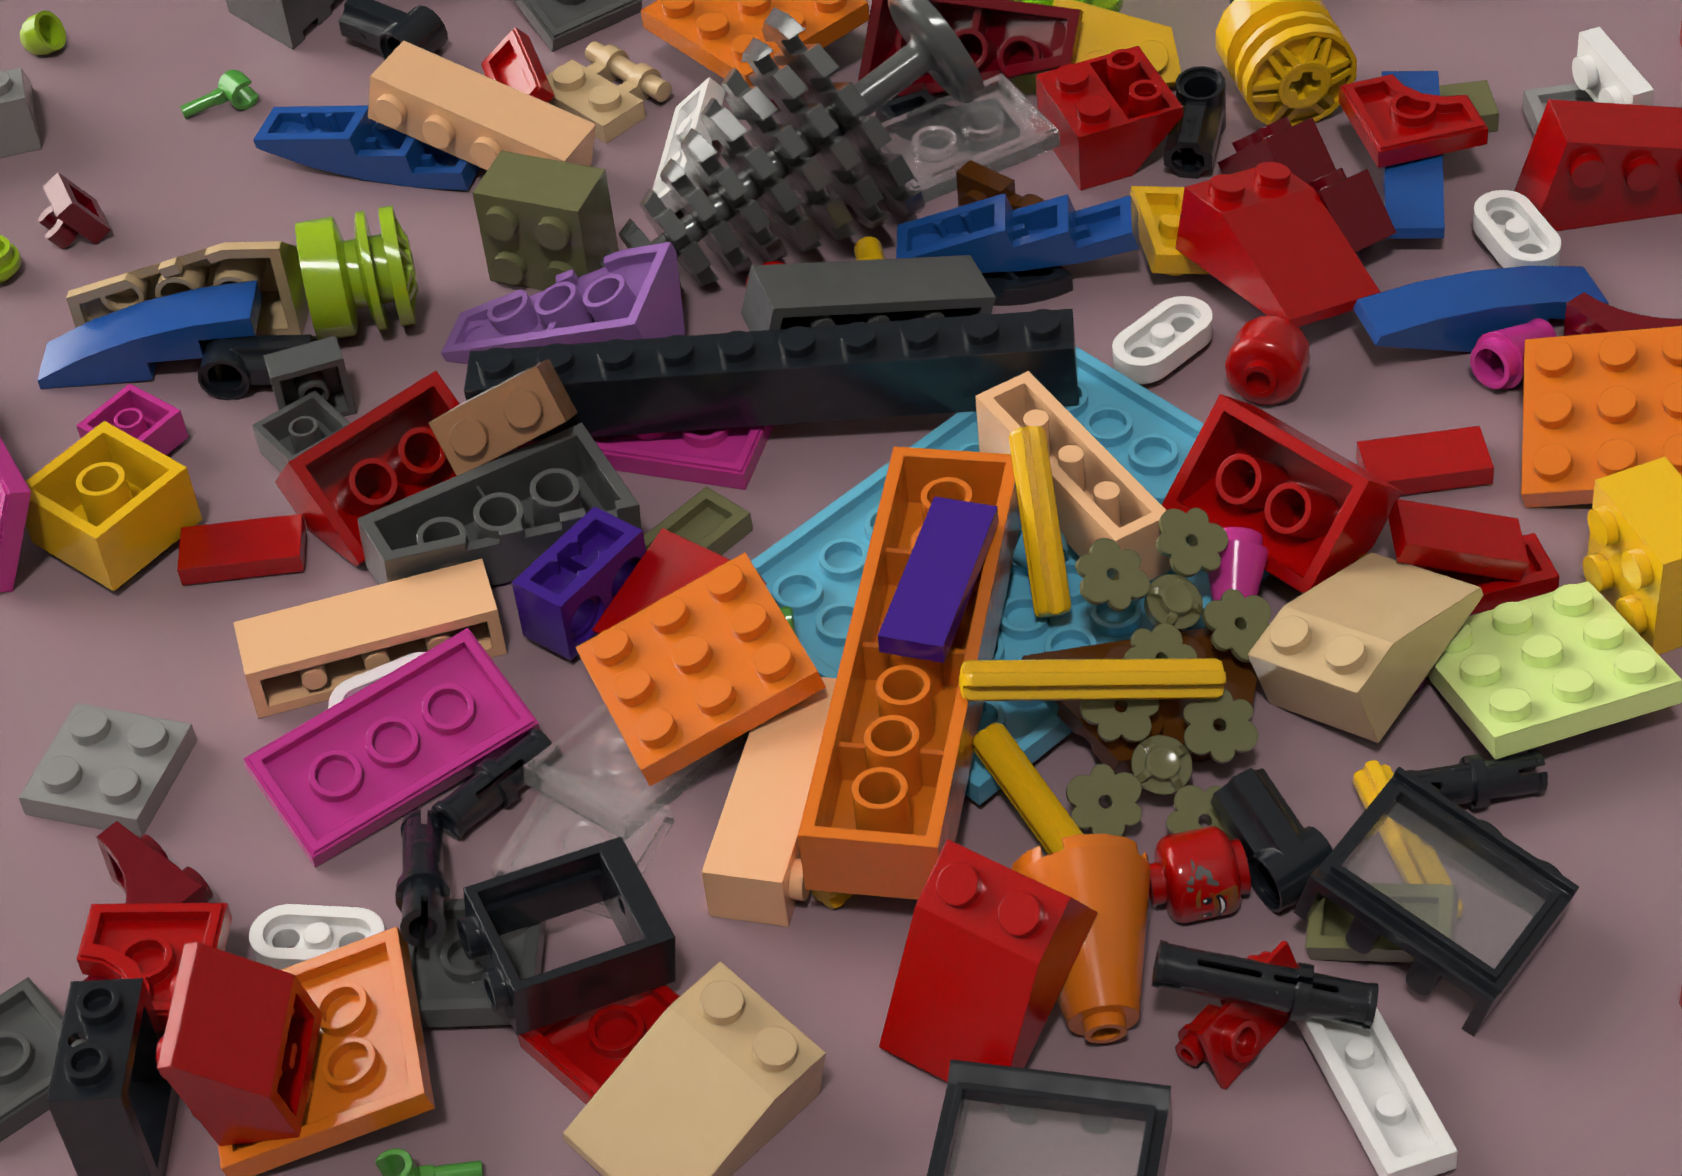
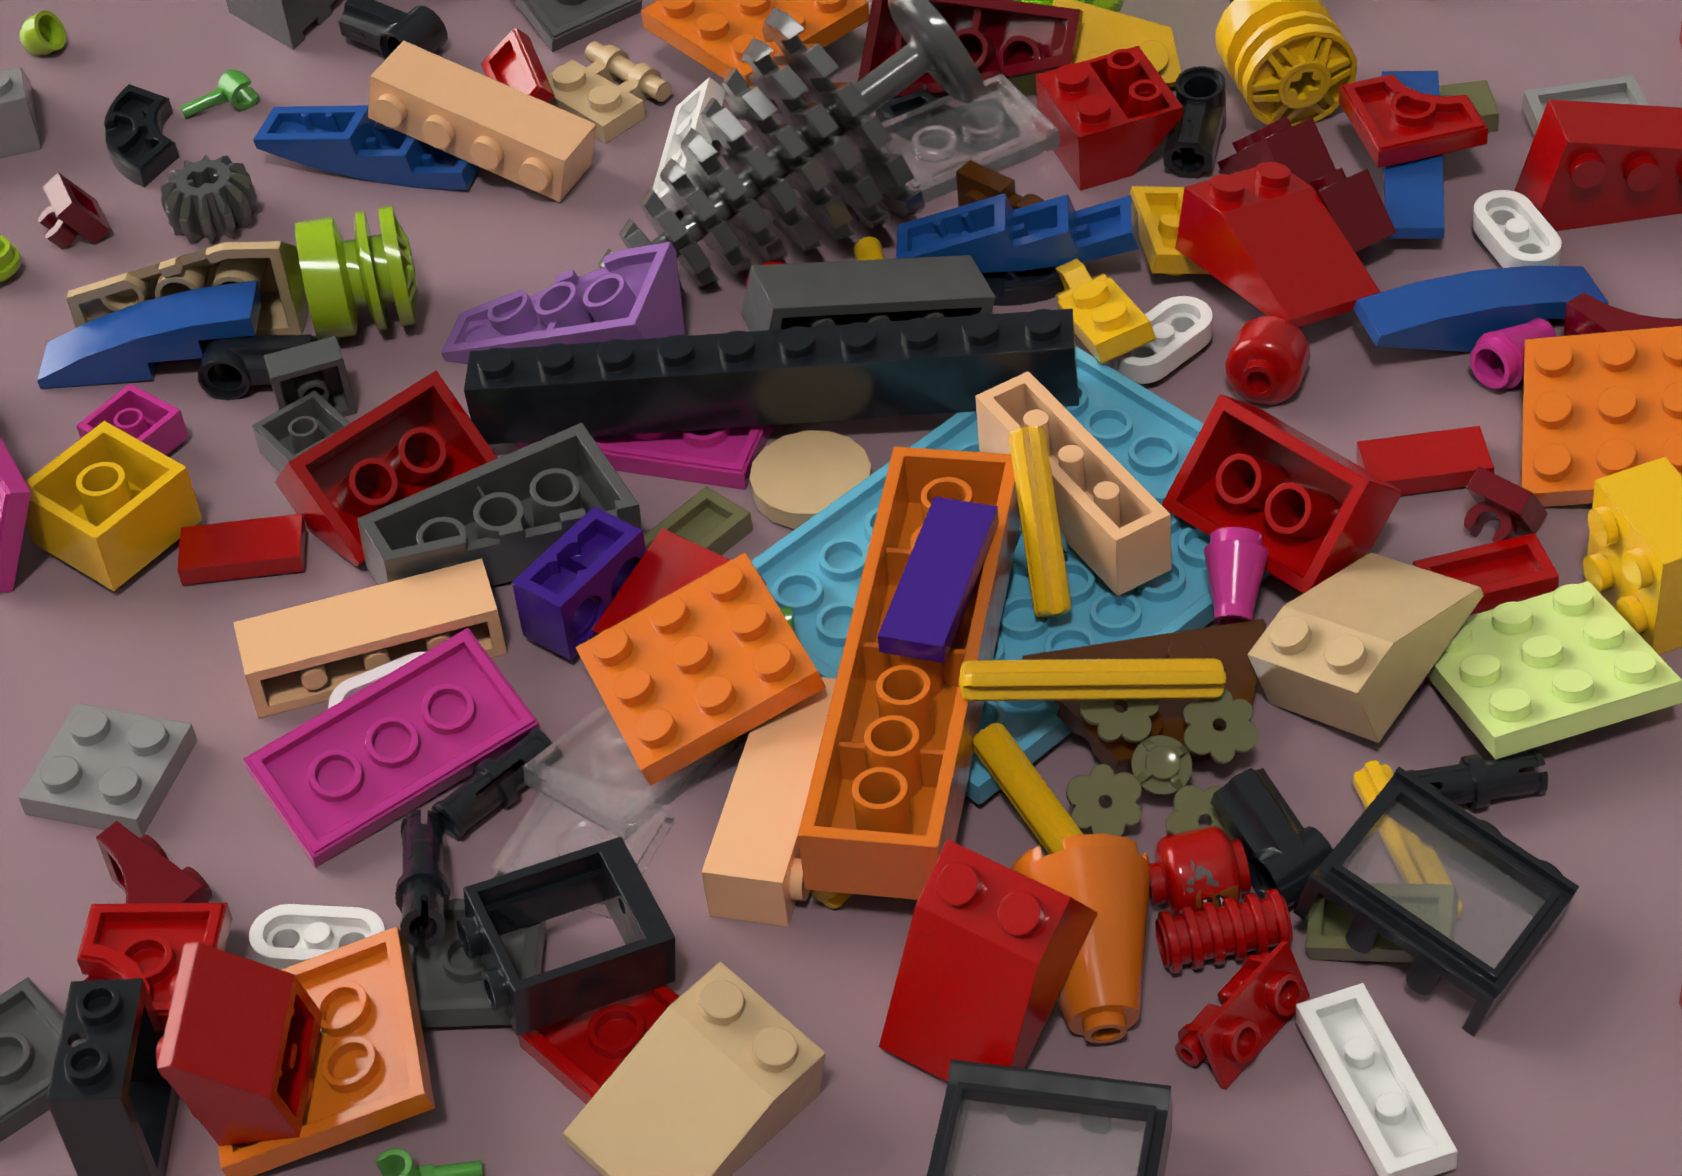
(136, 136): none -> black tile
(209, 199): none -> dark grey gear
(503, 417): medium nougat brick -> none
(543, 219): olive brick -> none
(805, 474): none -> tan tile
(1102, 313): none -> yellow hinge
(1171, 599): olive plant -> none
(1223, 930): none -> red piece
(1266, 985): black pin -> none
(1458, 540): red tile -> none
(1503, 502): none -> dark red tile
(1607, 72): white plate -> none

